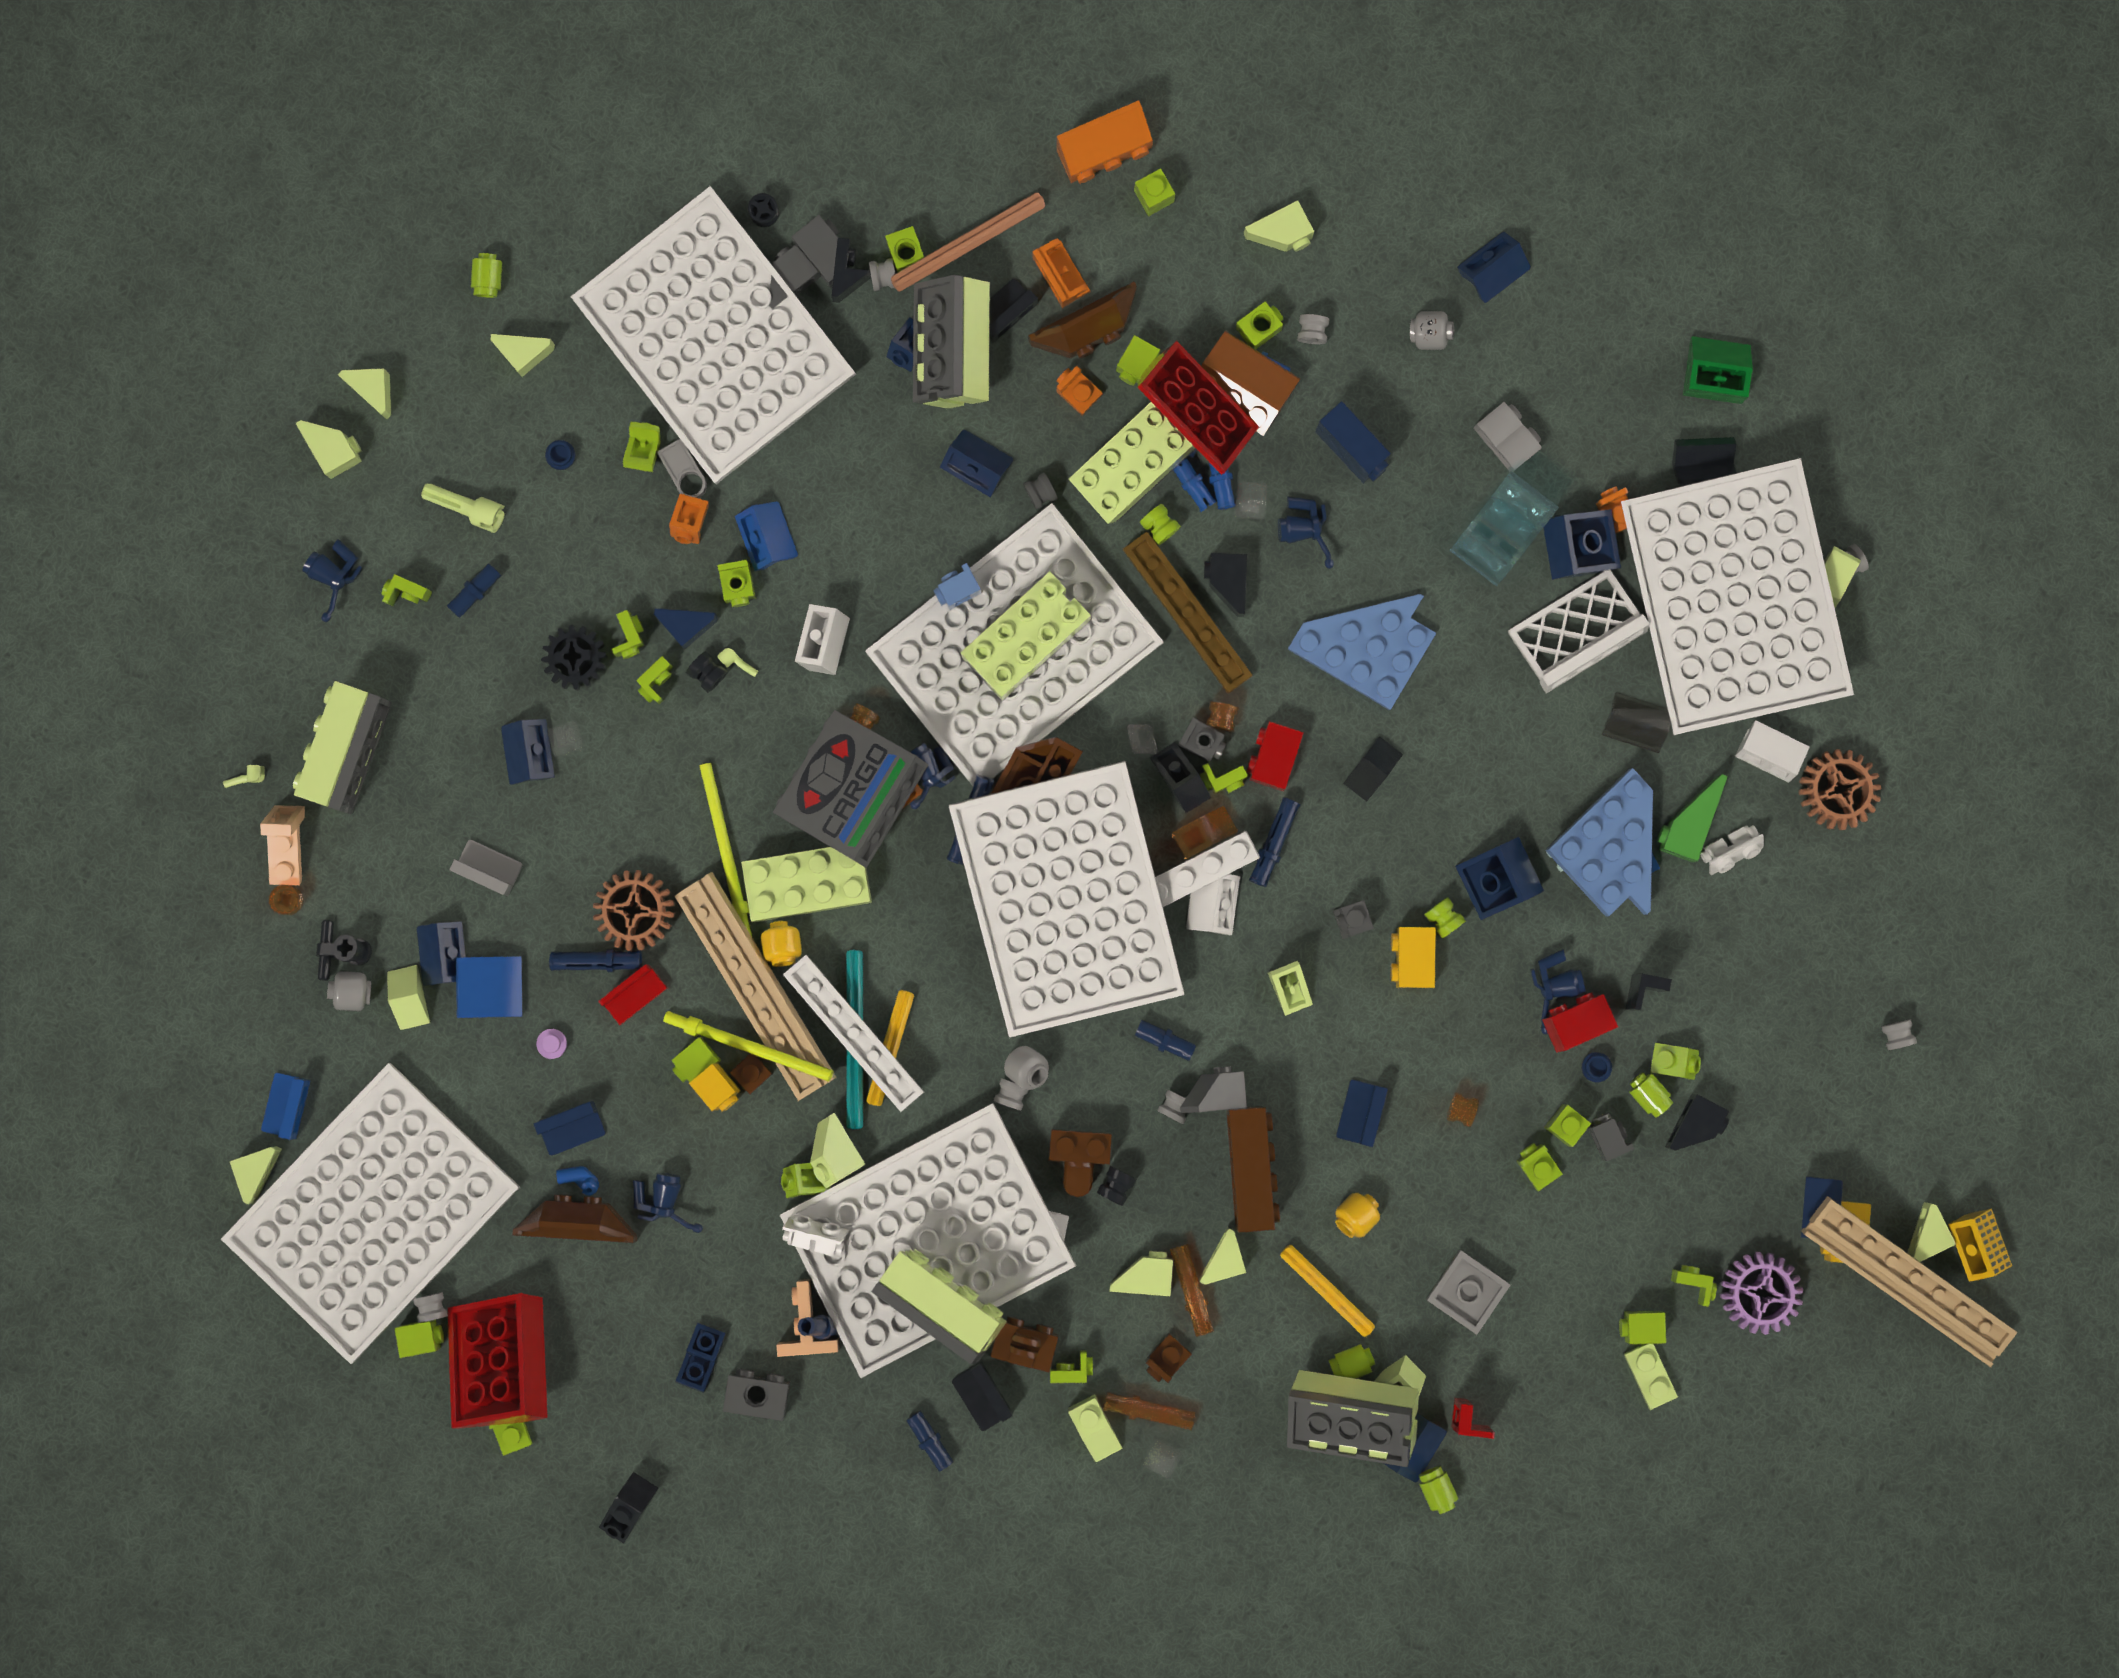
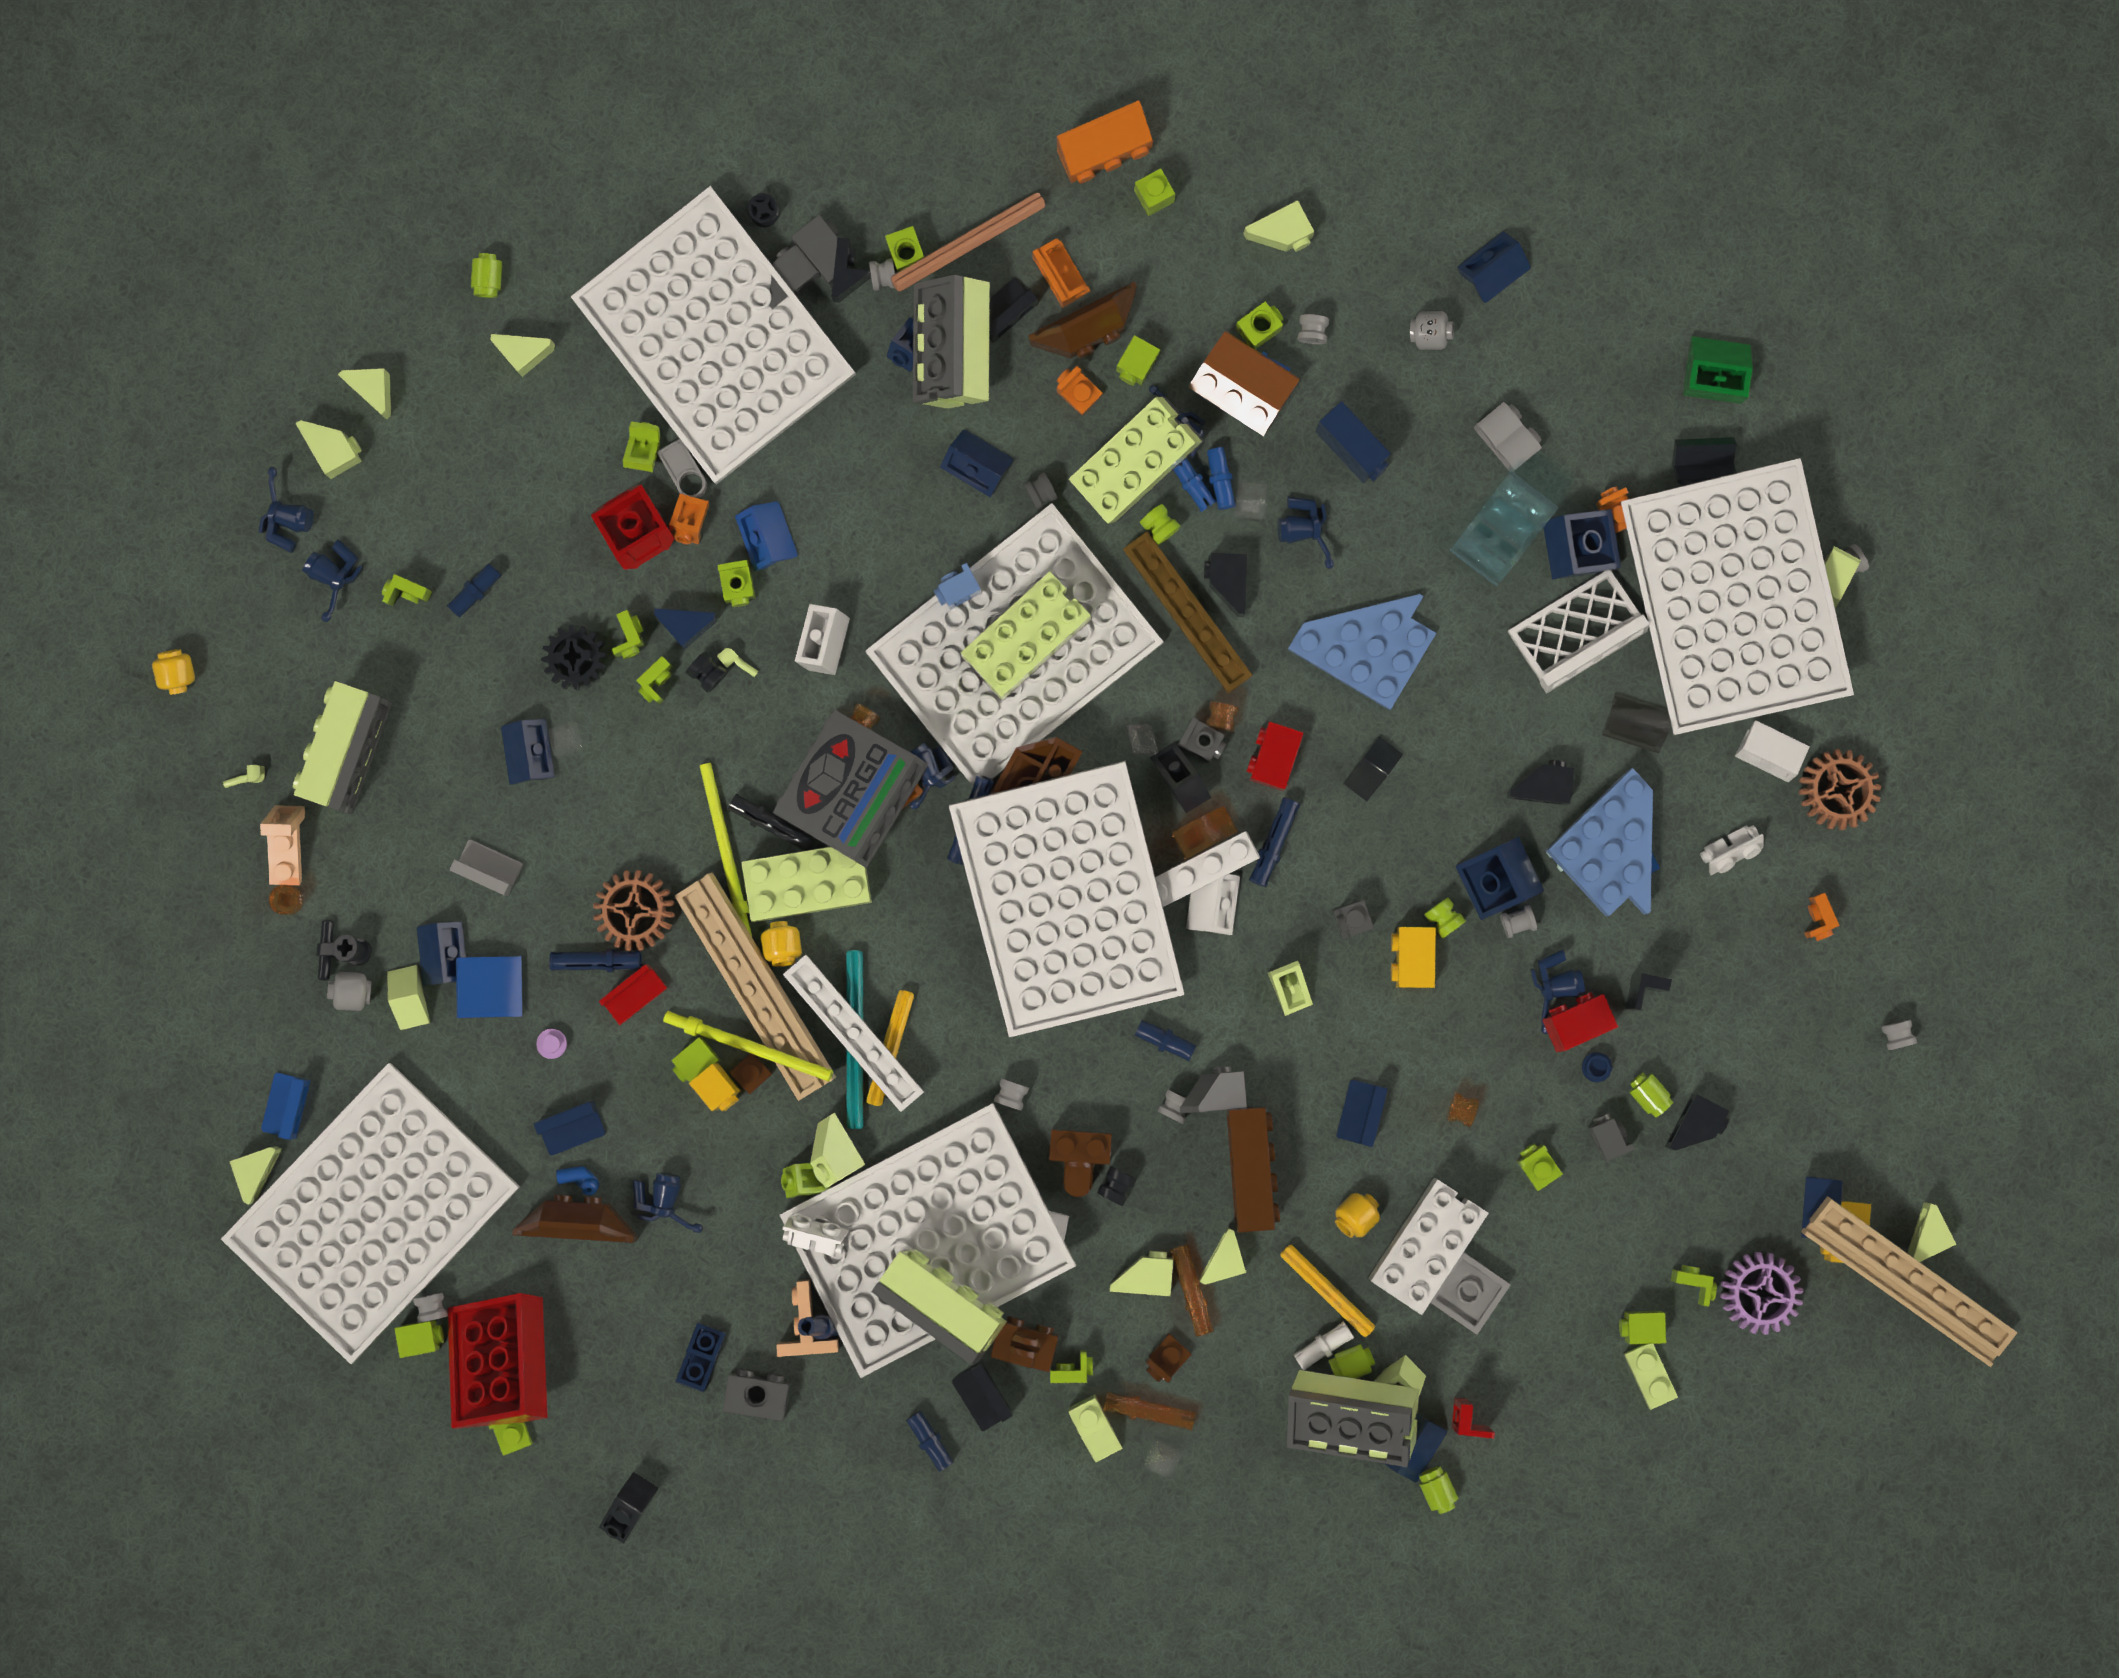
(173, 671): none -> yellow head
(290, 516): none -> dark blue piece
(481, 512): yellowish green piece -> none
(560, 455): dark blue plate -> none
(632, 527): none -> red slope
(761, 817): none -> black pin
(1026, 1068): light grey head -> none
(1197, 406): red slope -> none
(1229, 781): lime bracket -> none
(1323, 1345): none -> white pin
(1427, 1246): none -> white piece
(1518, 921): none -> light grey bush
(1546, 785): none -> black slope
(1567, 1125): lime brick -> none
(1675, 1061): lime bracket -> none
(1689, 828): bright green slope -> none
(1821, 911): none -> orange bracket
(1980, 1245): yellow brick -> none

